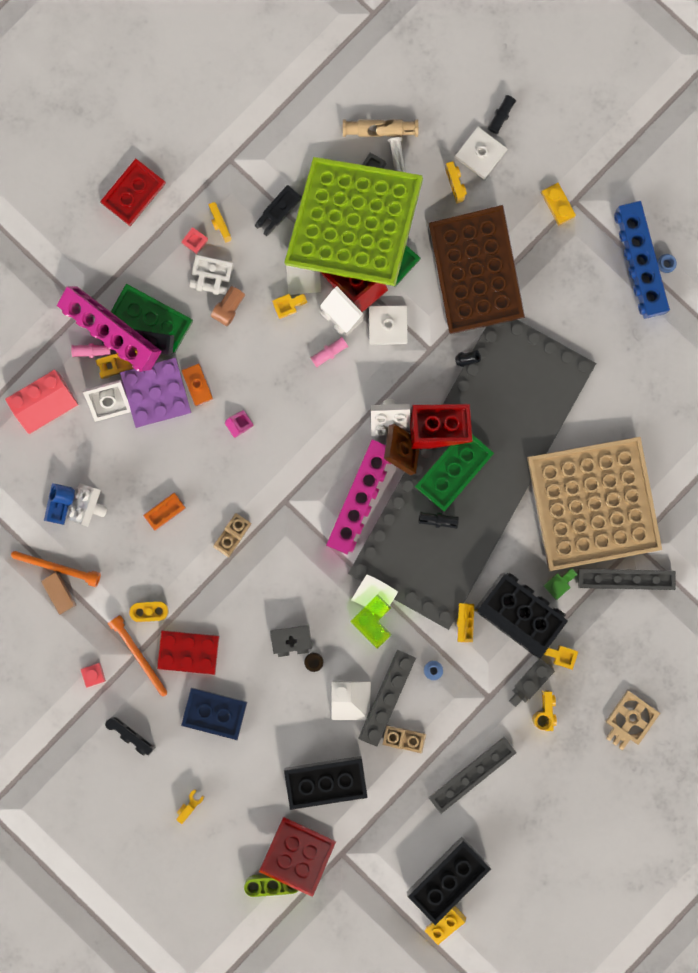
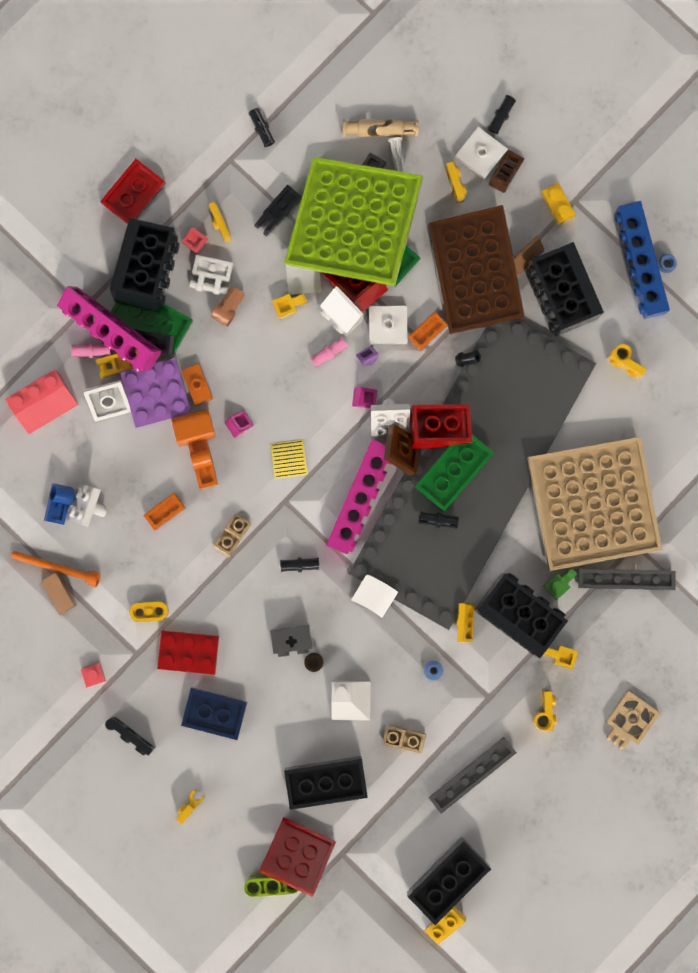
(118, 625): orange piece -> none
(144, 265): none -> black brick
(194, 431): none -> orange plate
(257, 117): none -> black pin
(288, 459): none -> light yellow sticker
(299, 564): none -> black pin
(364, 397): none -> dark pink slope
(368, 356): none -> medium lavender slope
(368, 621): clear neon green plate -> none
(387, 698): dark grey plate -> none
(427, 331): none -> orange plate
(500, 181): none -> reddish brown slope
(530, 251): none -> medium nougat slope
(531, 682): dark grey hinge -> none
(572, 280): none -> black brick
(632, 368): none -> yellow plate

